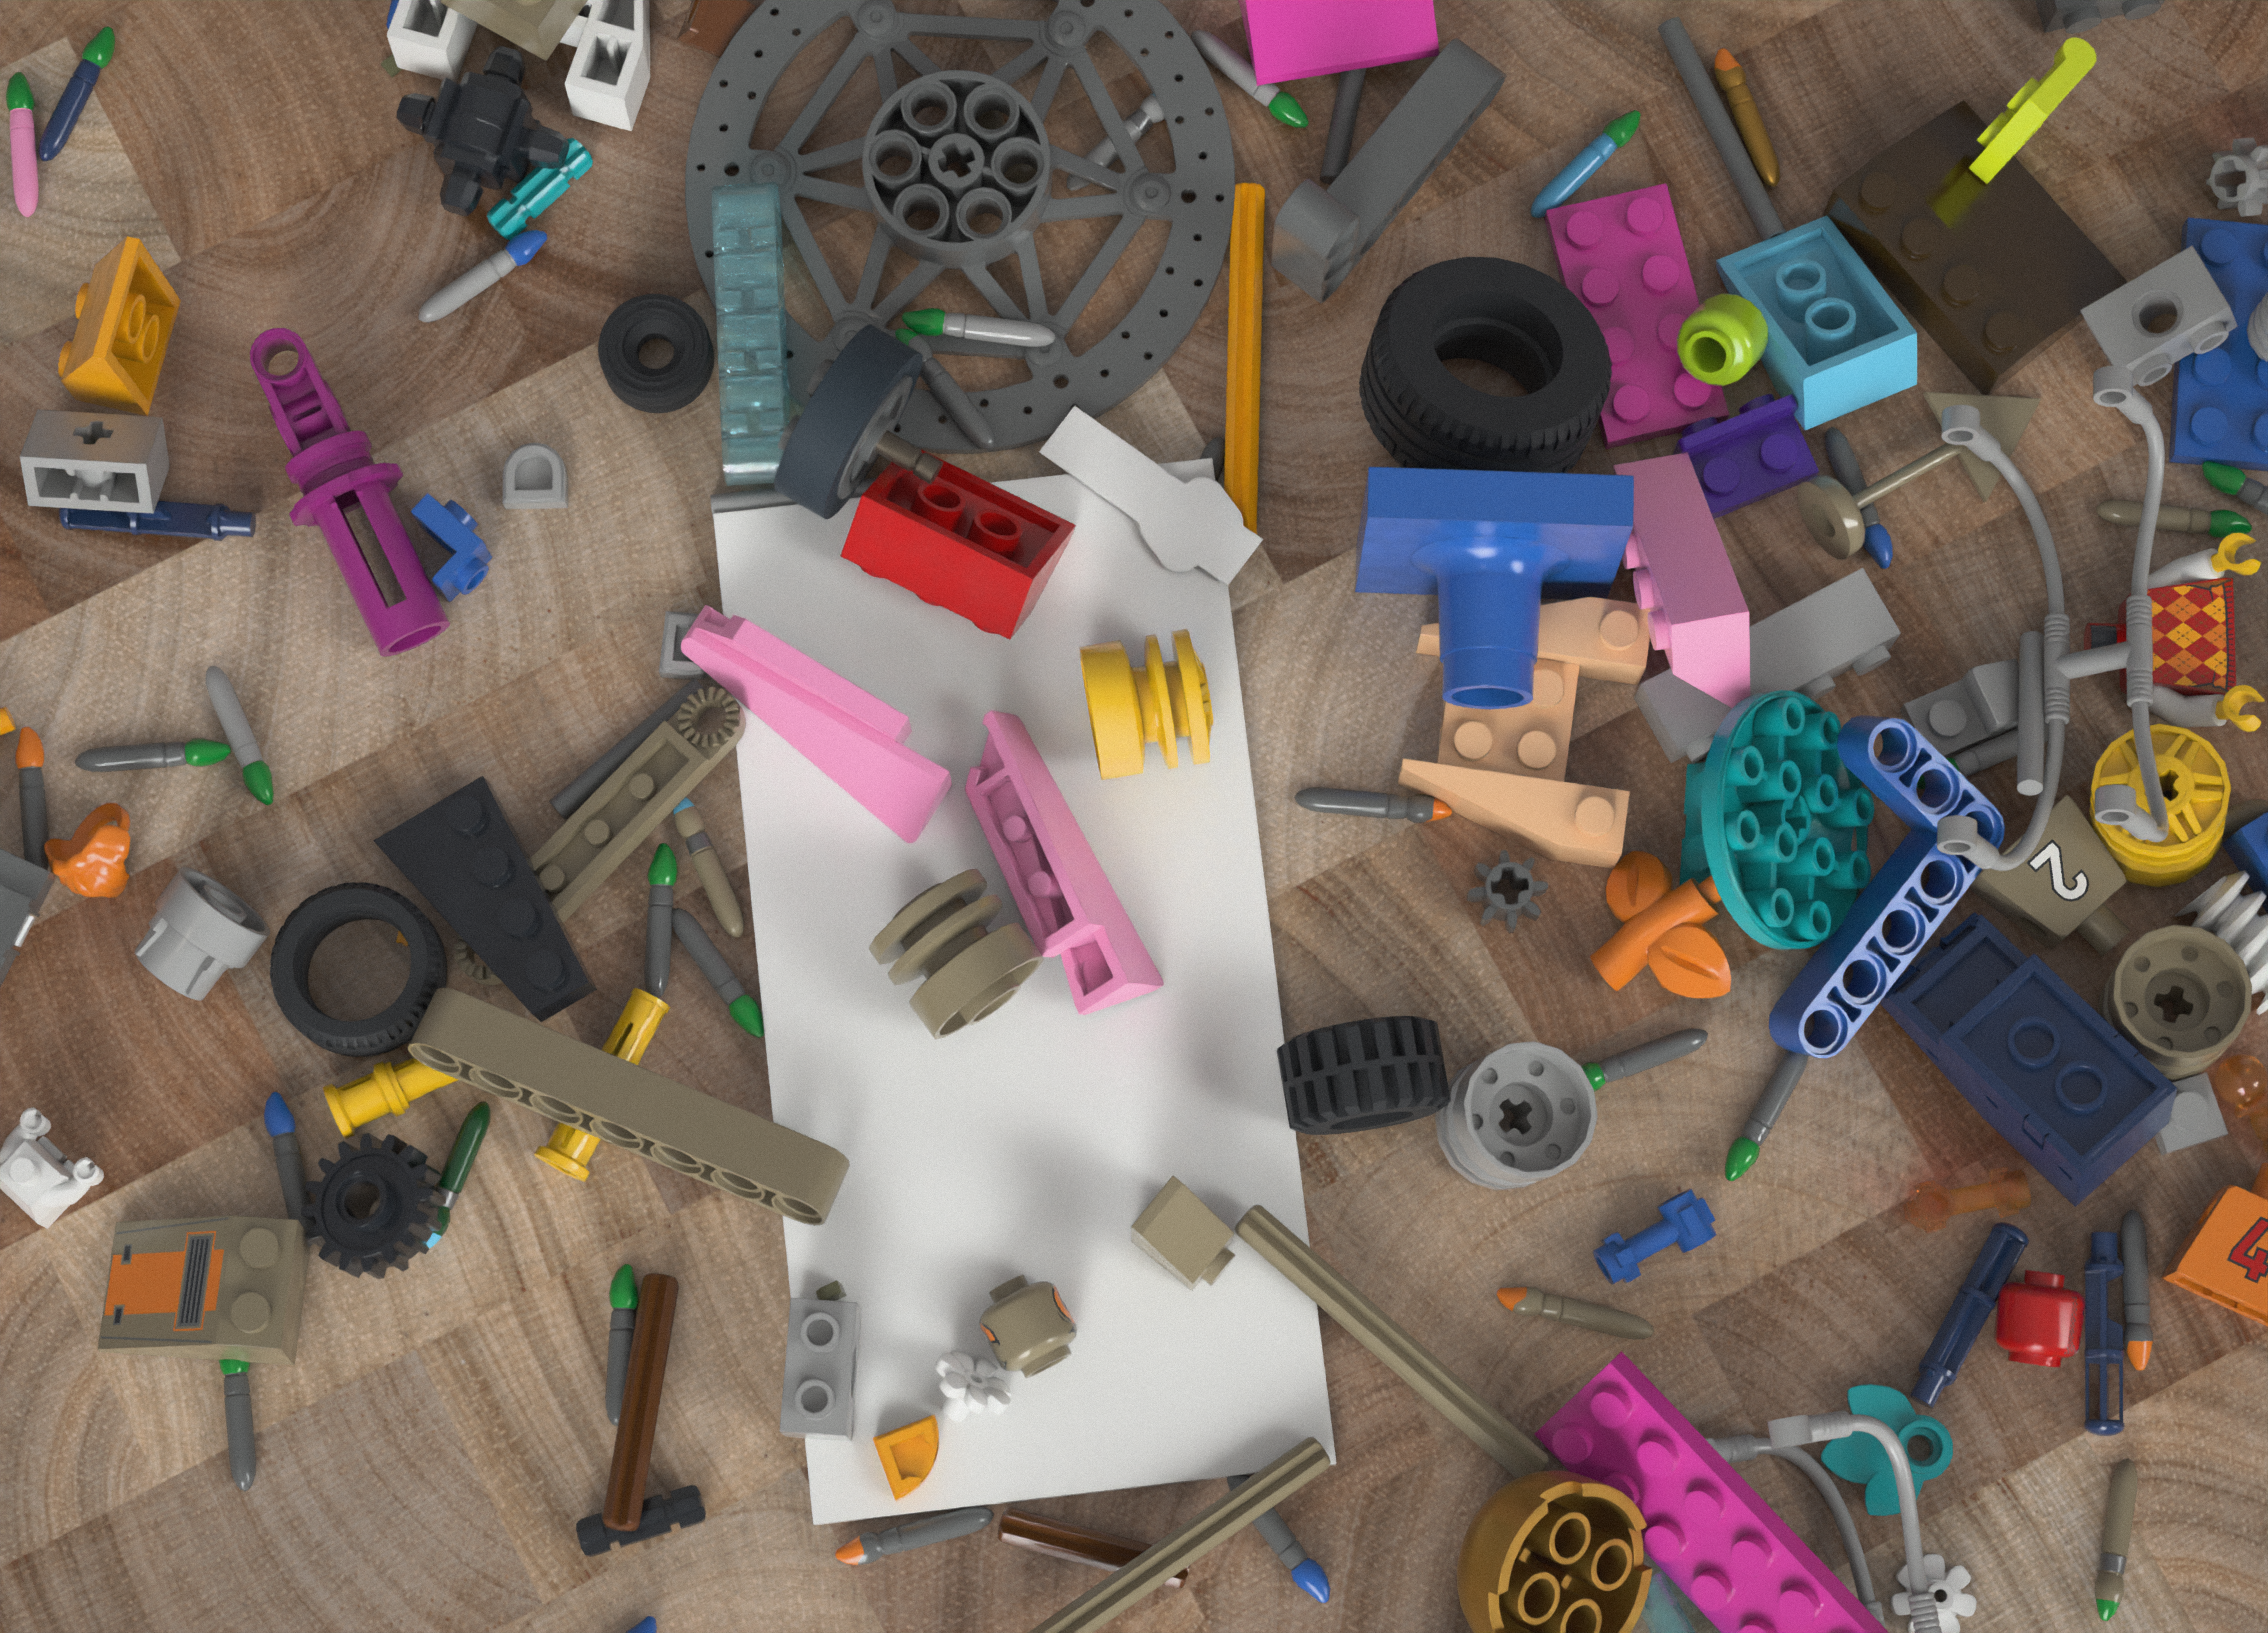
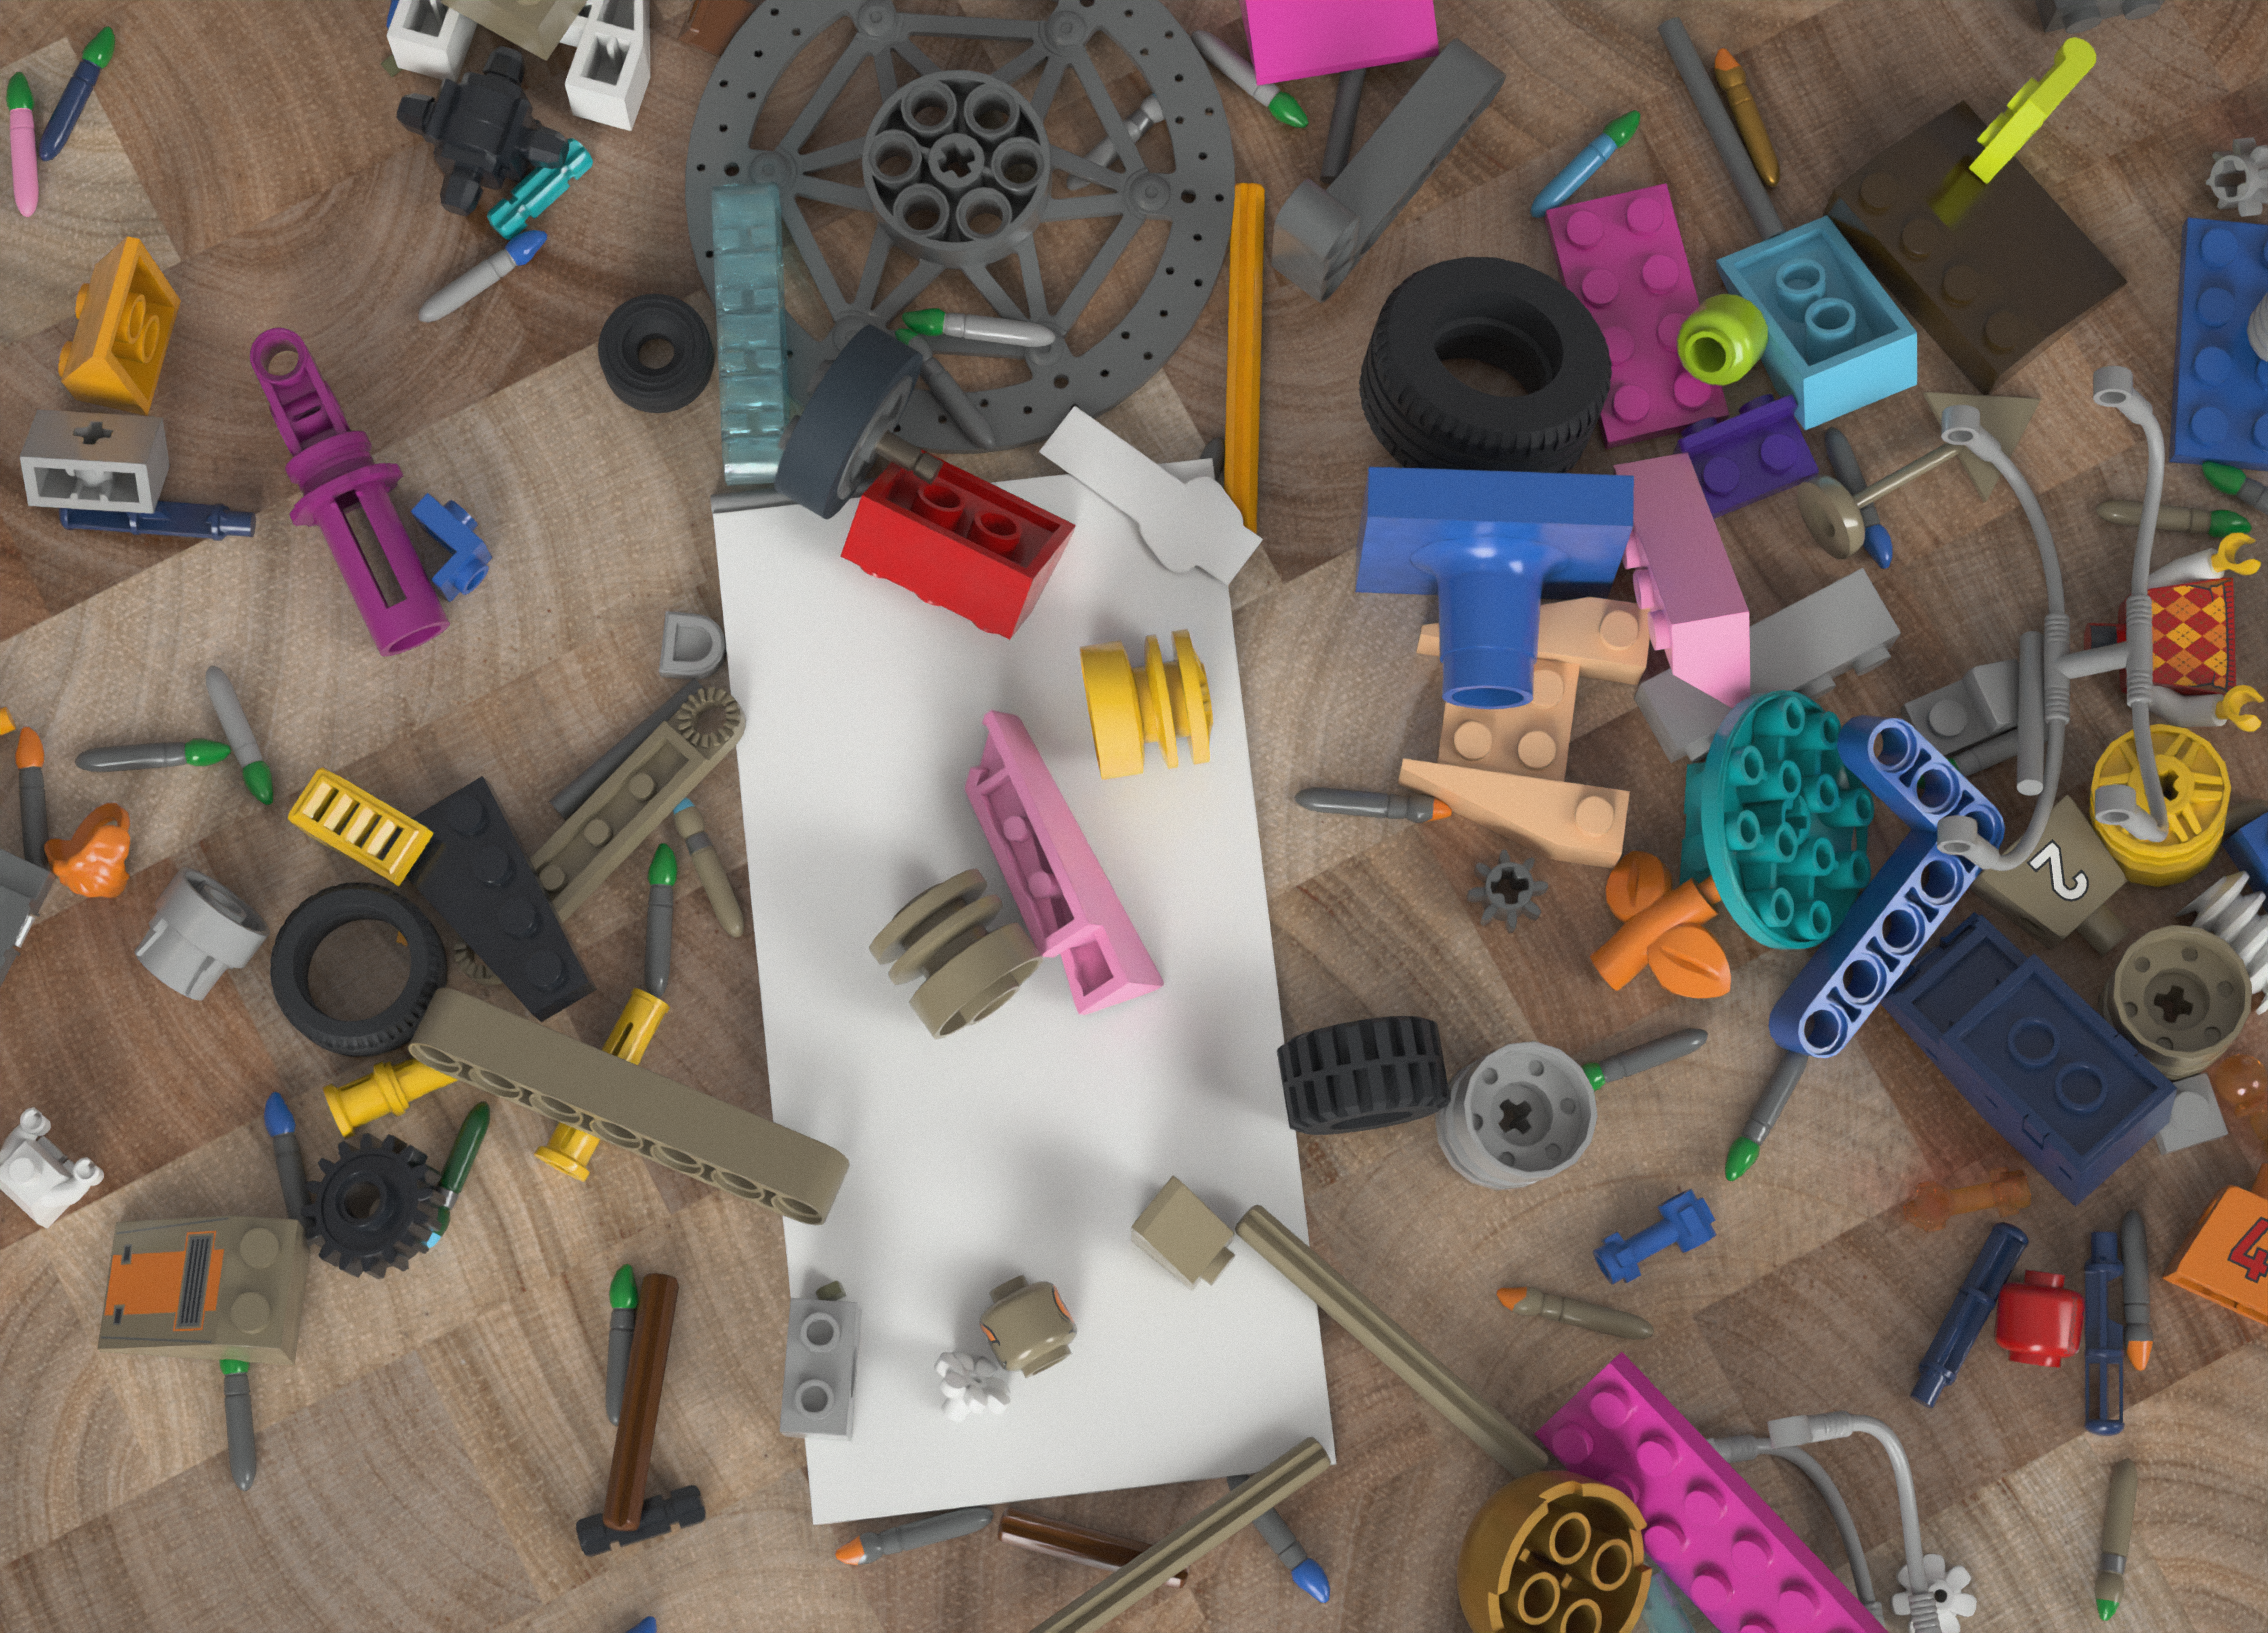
(327, 805): none -> yellow slope
(535, 478): light grey tile -> none
(742, 1007): dark grey piece -> none
(823, 717): bright pink wedge -> none
(908, 1455): light orange tile -> none
(1864, 1459): teal plate -> none
(2173, 287): light grey brick -> none

